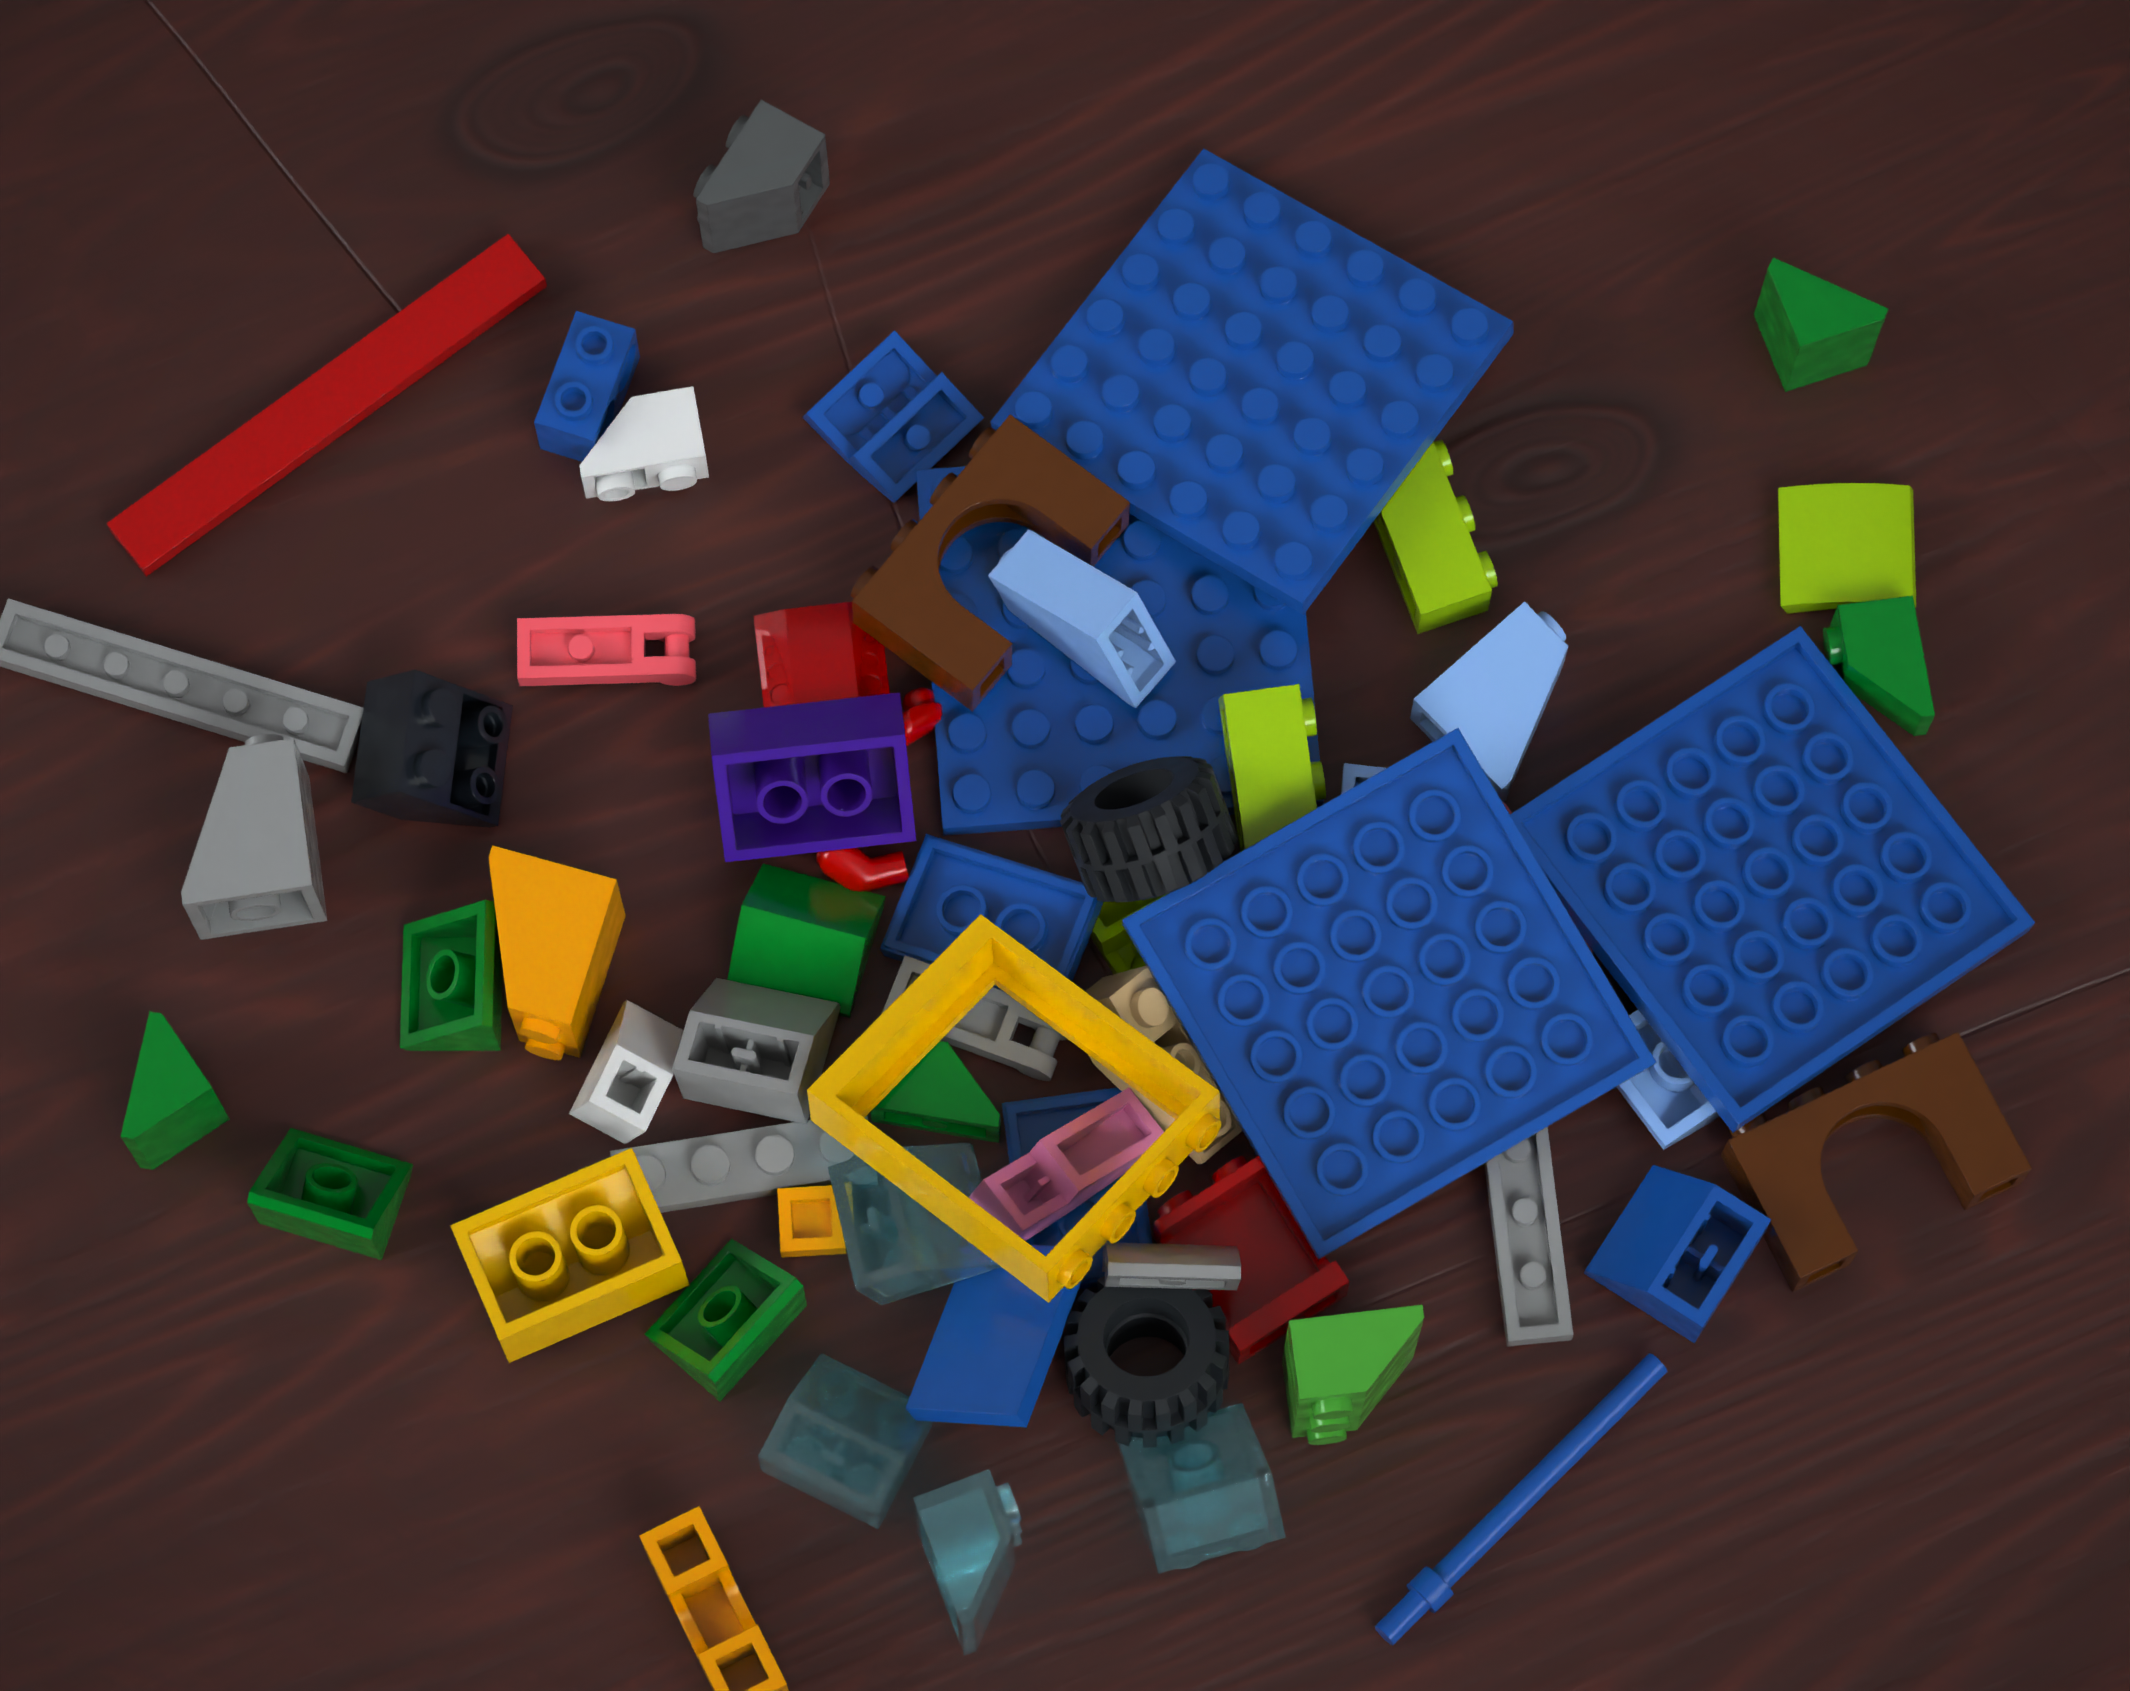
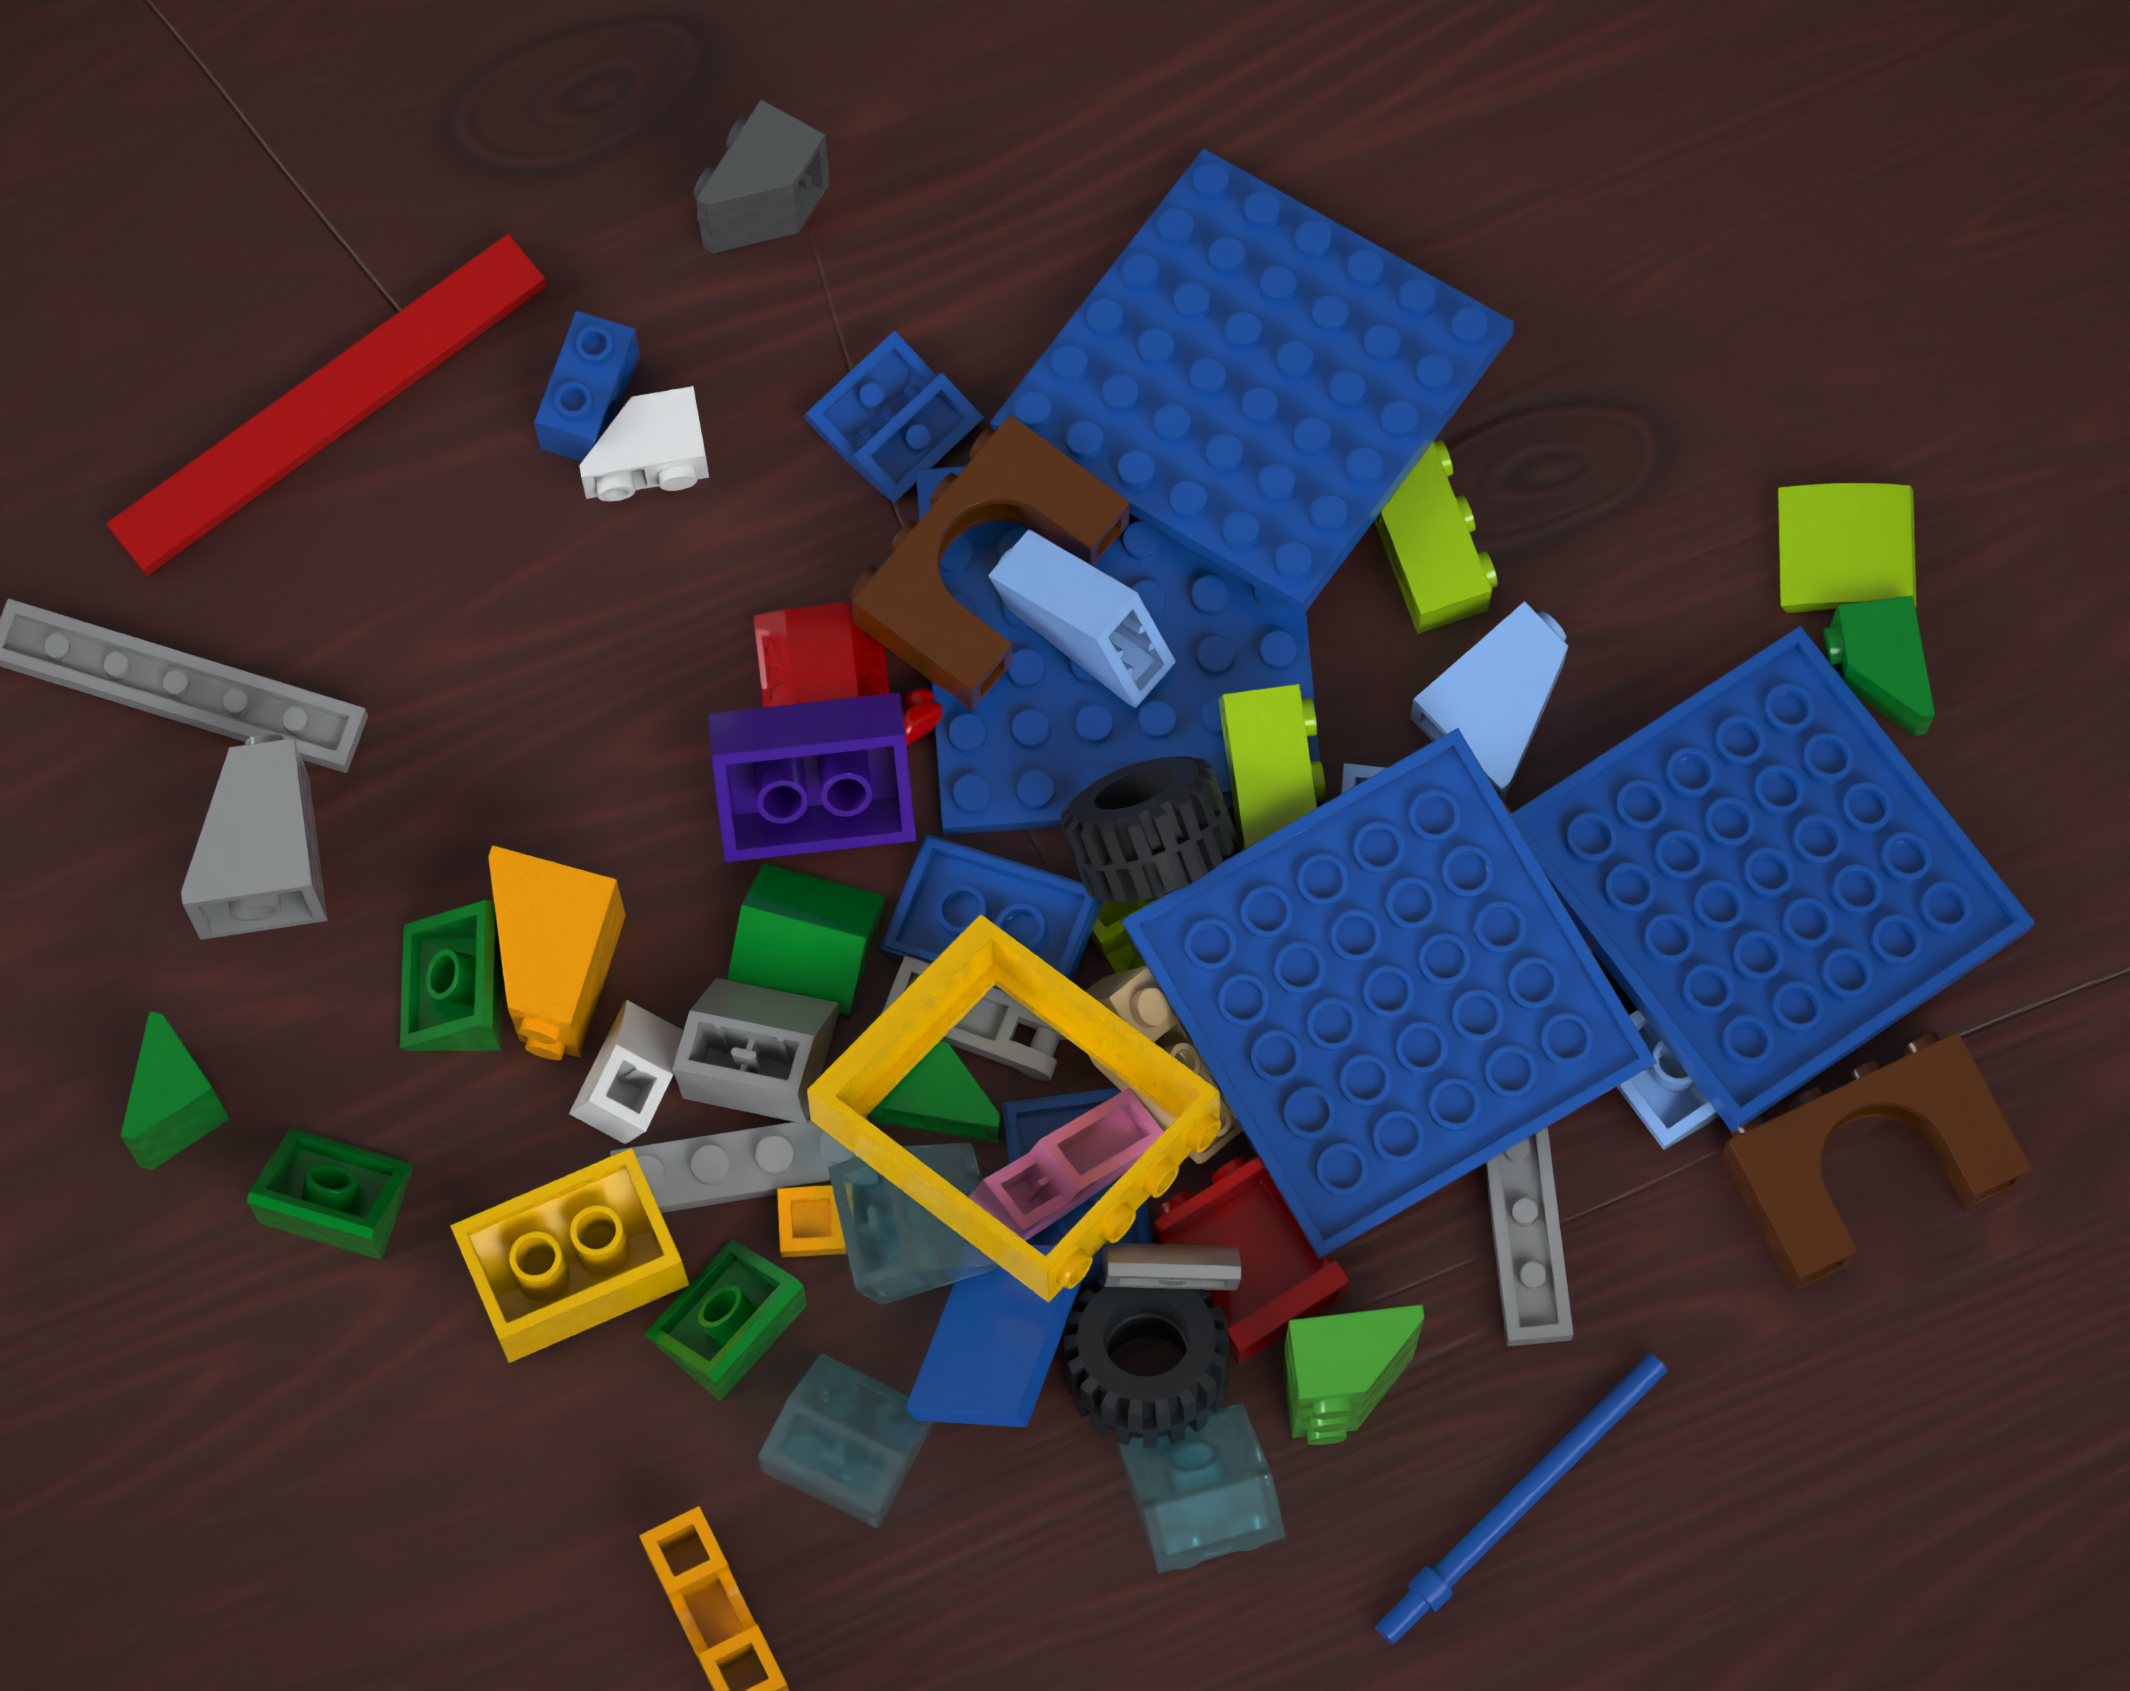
(431, 751): black slope -> none
(604, 650): coral plate -> none
(861, 873): red arm -> none
(970, 1548): clear light blue slope -> none
(1678, 1249): blue slope -> none
(1814, 326): green slope -> none

